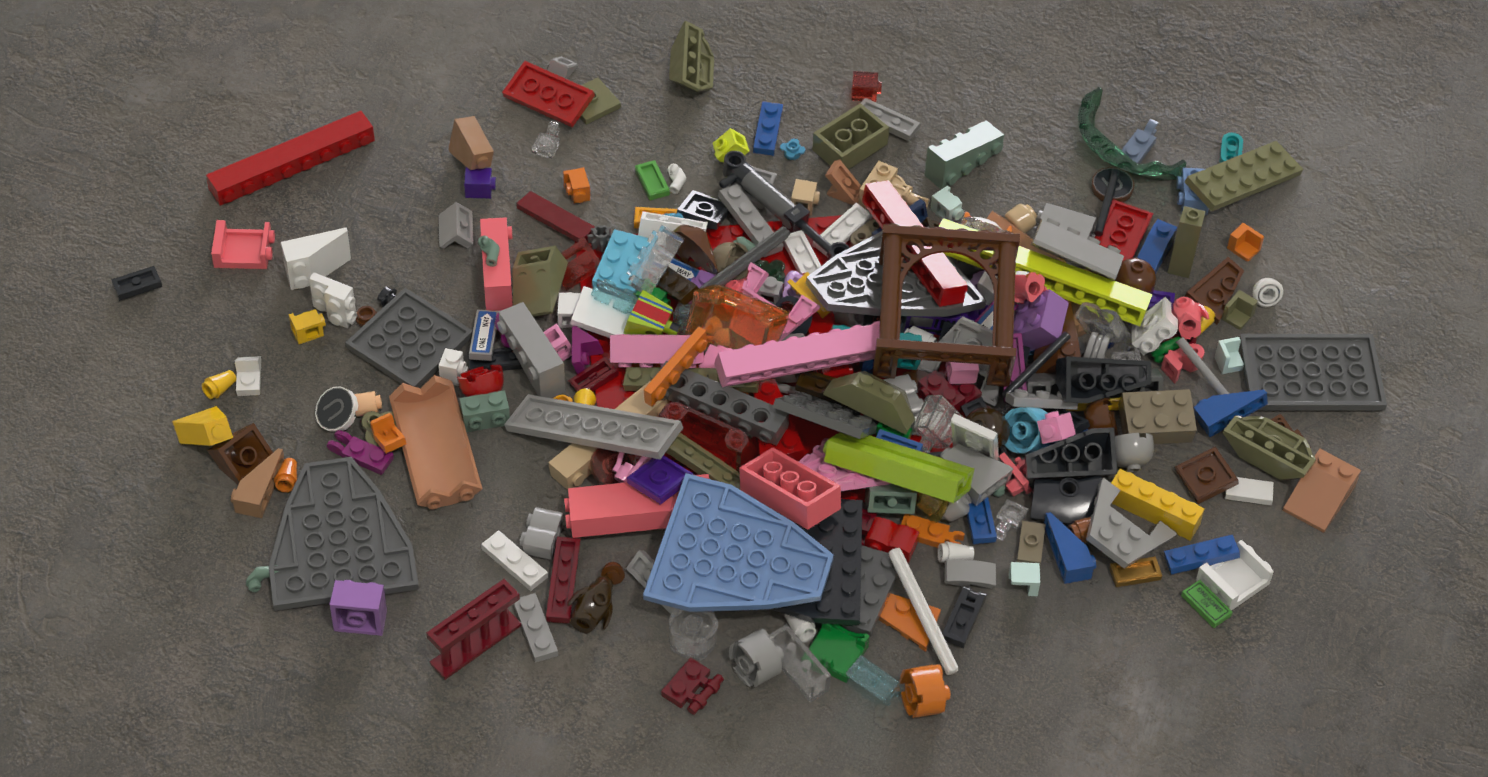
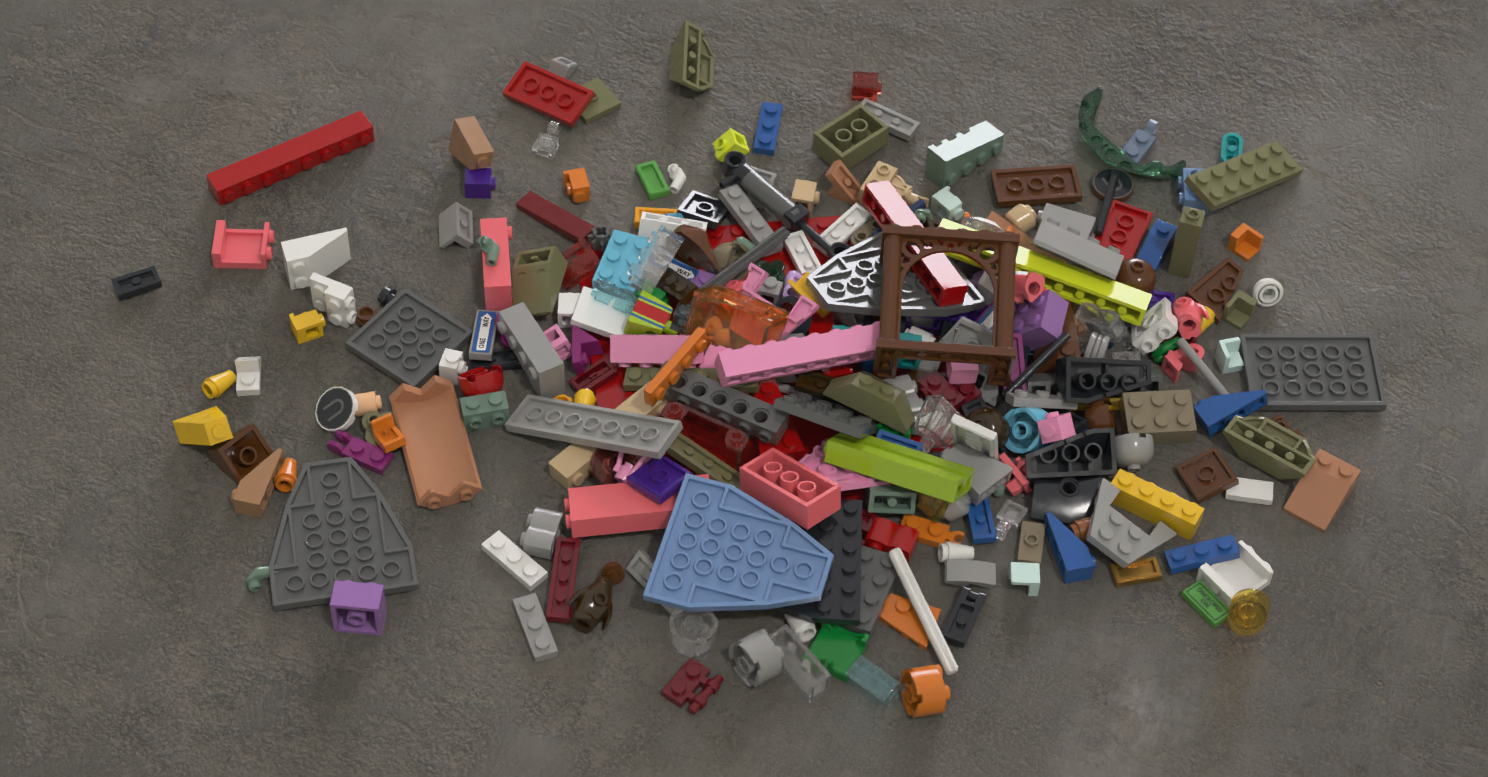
(474, 629): dark red fence -> none
(792, 149): dark azure plate -> none
(922, 214): none -> sand green arm
(1036, 185): none -> reddish brown plate
(1248, 611): none -> clear yellow piece

